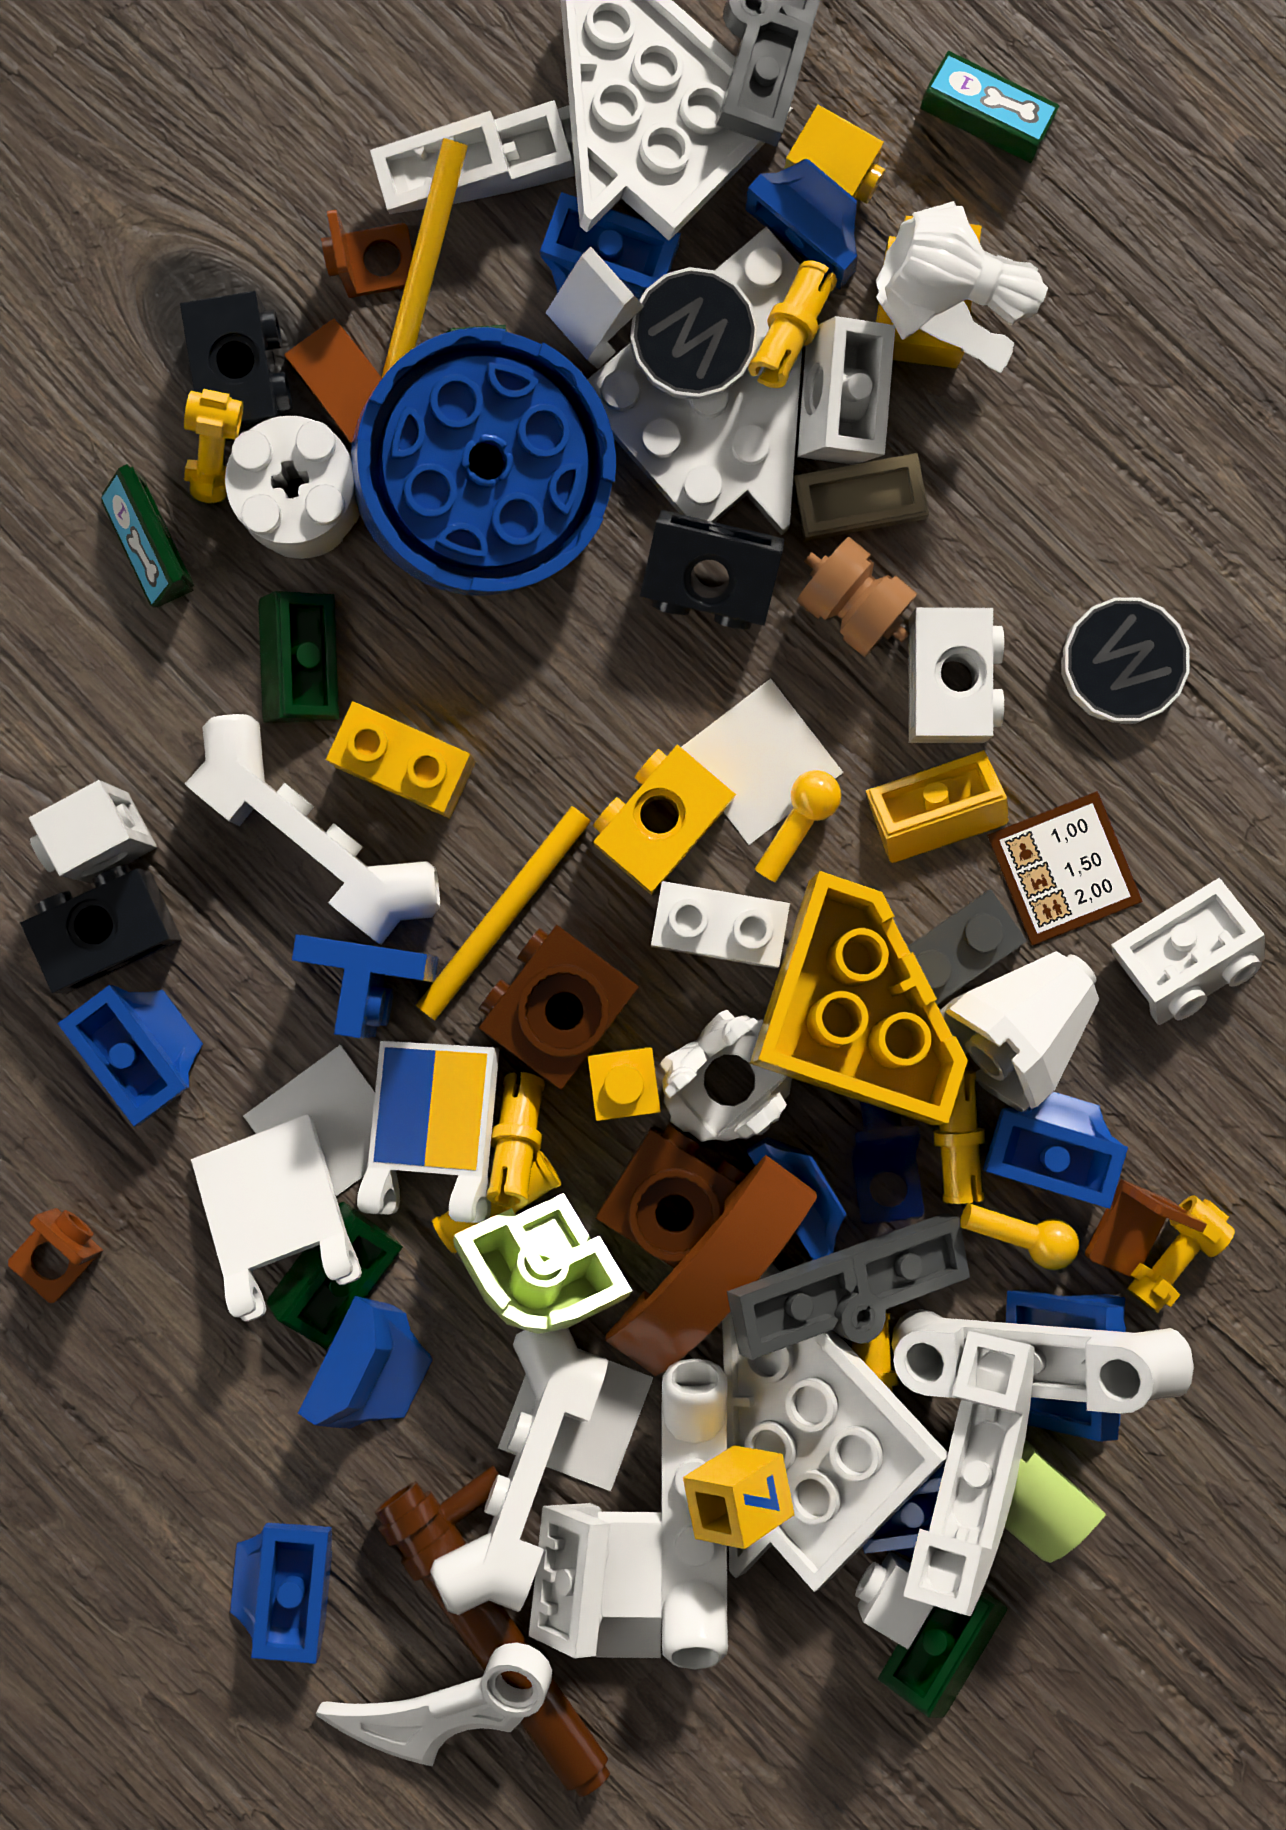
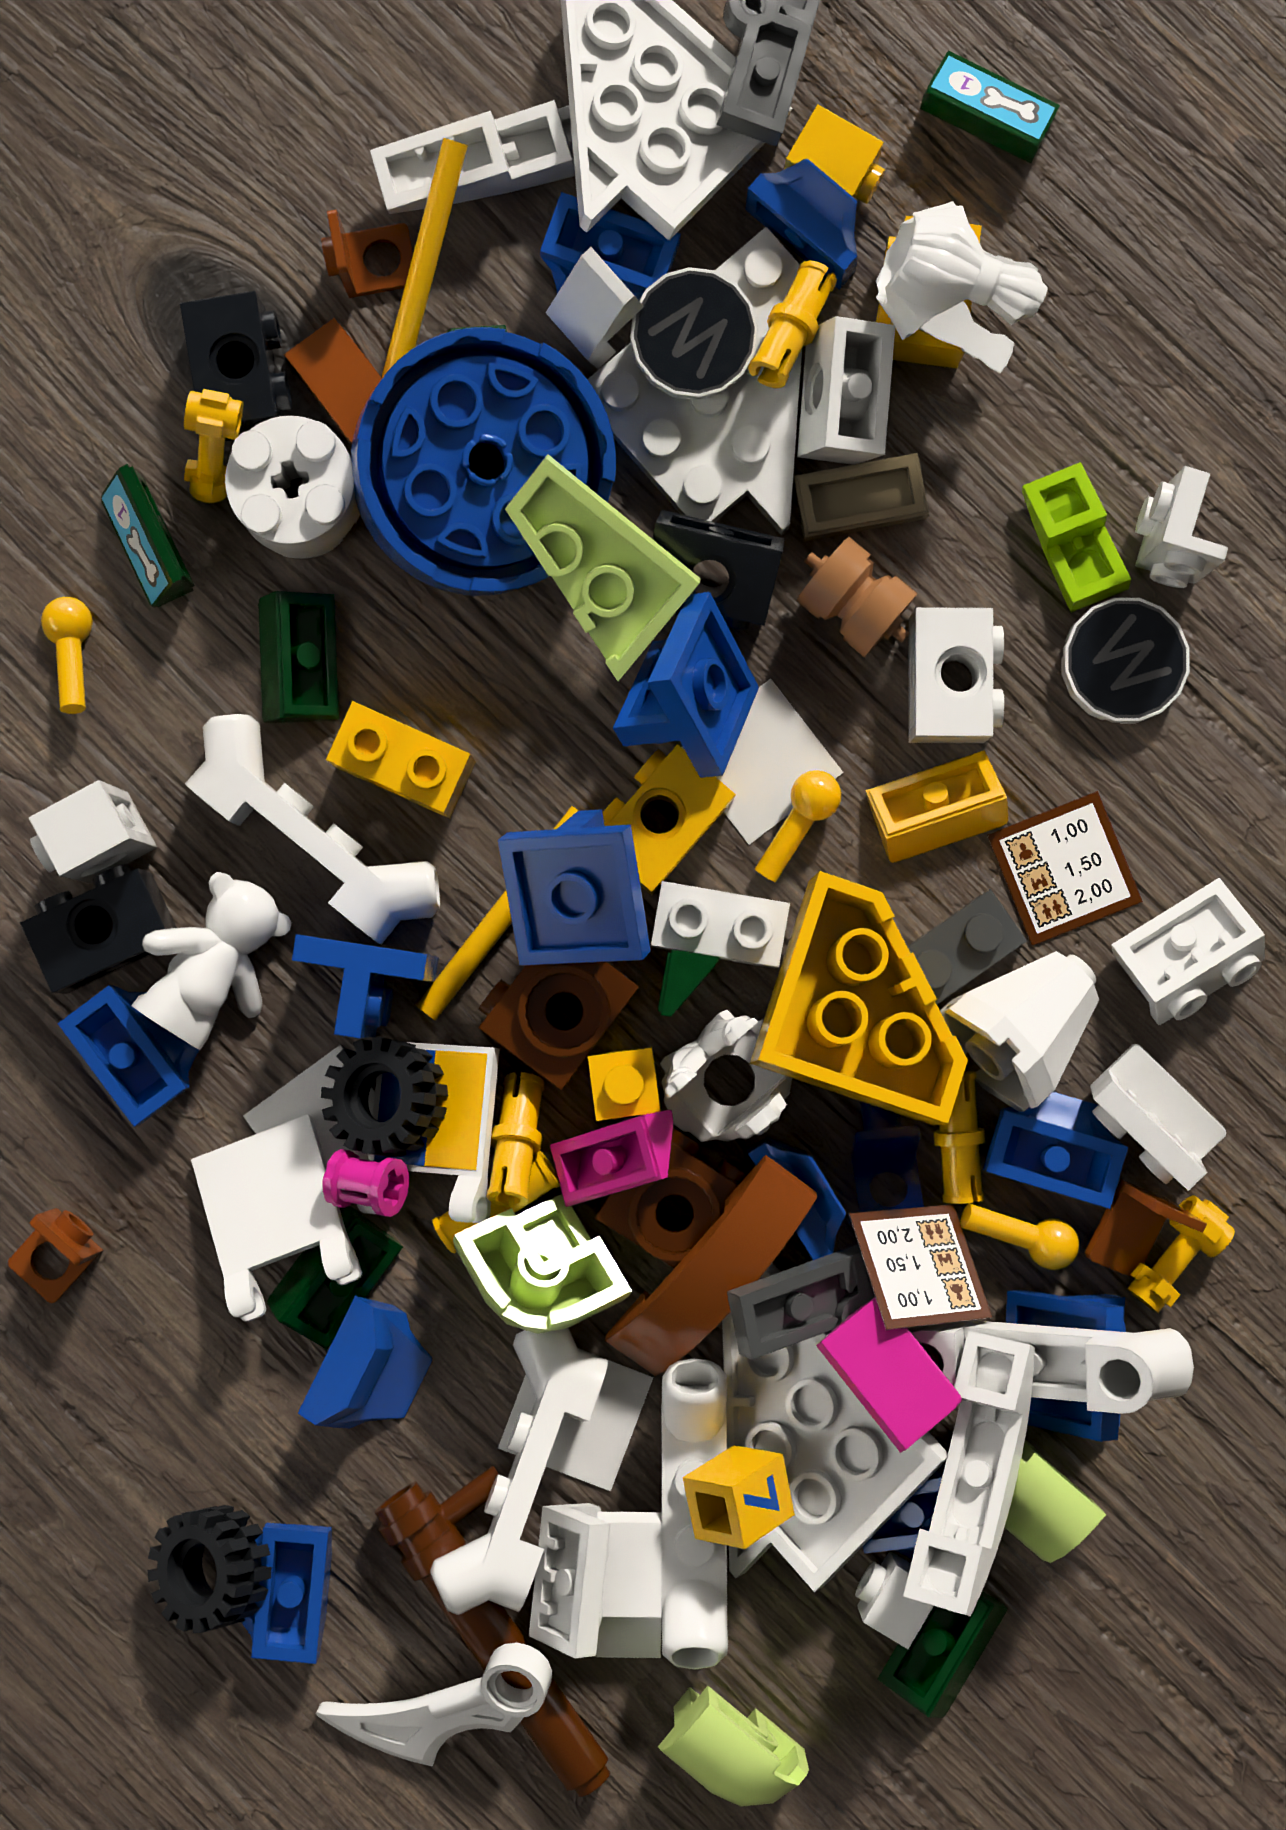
(67, 625): none -> yellow bar
(182, 1574): none -> black tyre
(212, 960): none -> white piece
(352, 1091): none -> black tyre
(366, 1182): none -> dark pink bush
(575, 892): none -> blue bracket
(602, 563): none -> yellowish green wing
(614, 1157): none -> dark pink slope
(681, 977): none -> dark green slope
(691, 690): none -> blue bracket
(731, 1754): none -> yellowish green brick
(890, 1375): none -> dark pink slope
(920, 1266): none -> sticker
(1074, 537): none -> lime slope
(1159, 1114): none -> white bracket
(1168, 528): none -> white bracket

